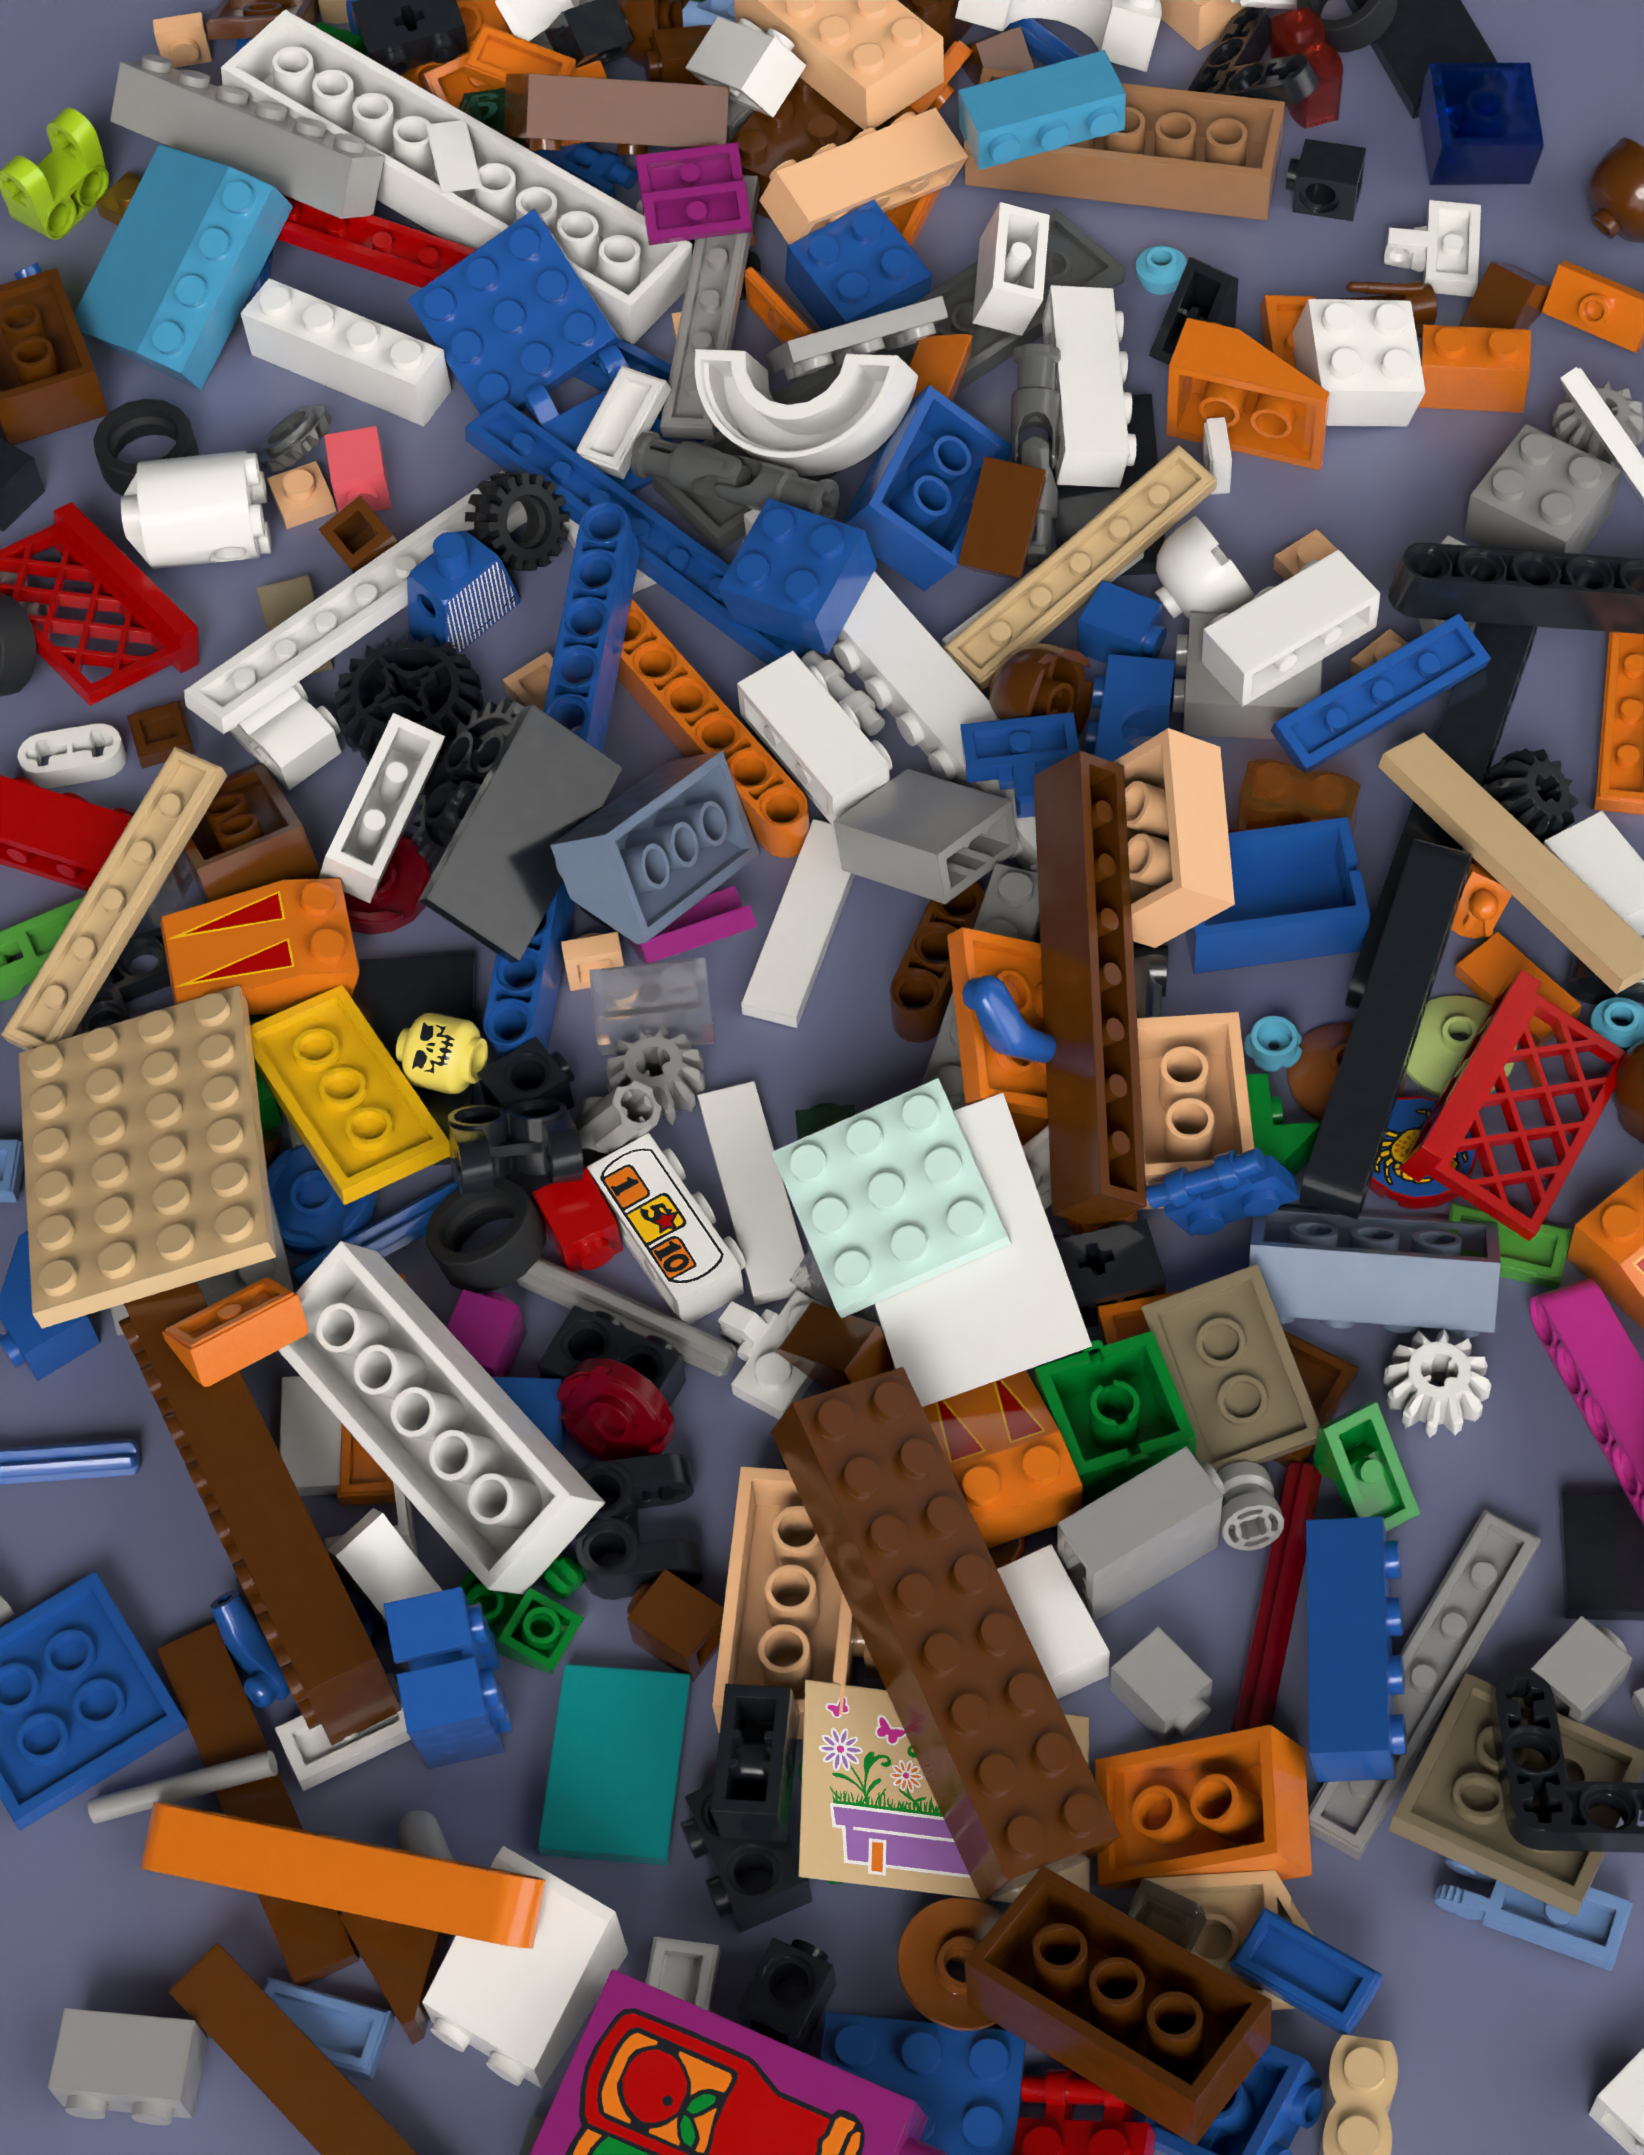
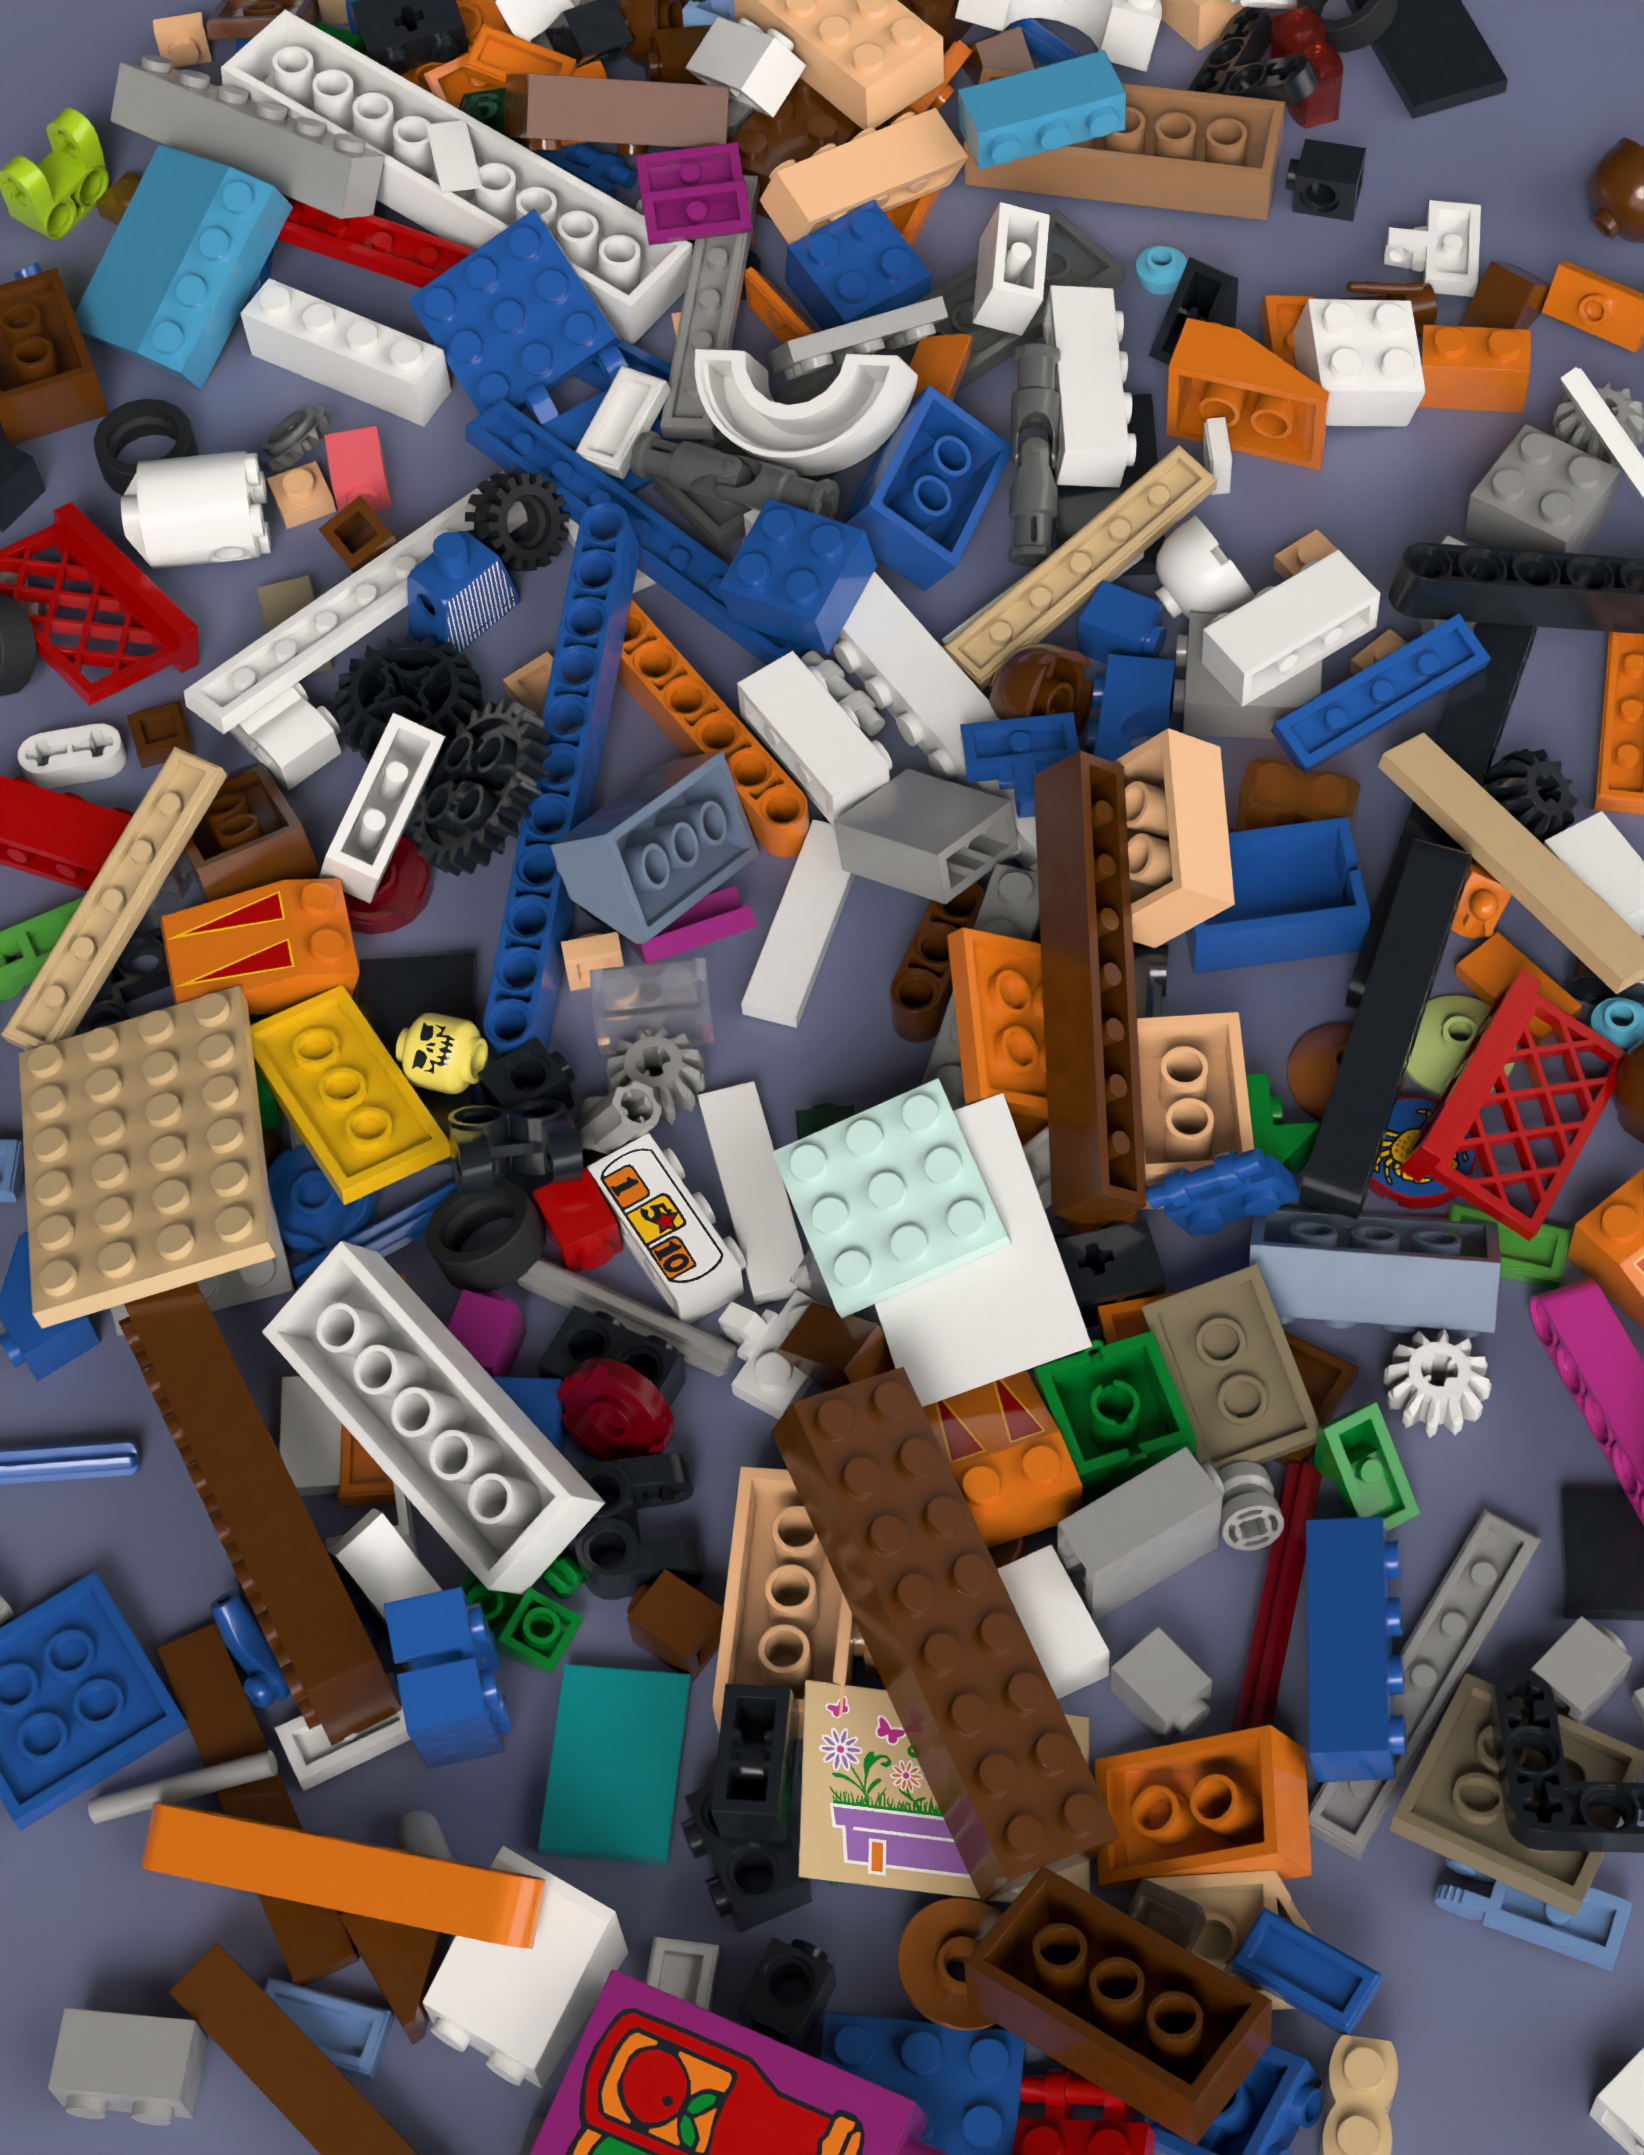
(237, 1331): orange slope -> none
(500, 860): black tile -> none
(1002, 518): reddish brown brick -> none
(1003, 1022): blue arm -> none
(1273, 1031): medium azure plate -> none
(1480, 123): clear blue brick -> none

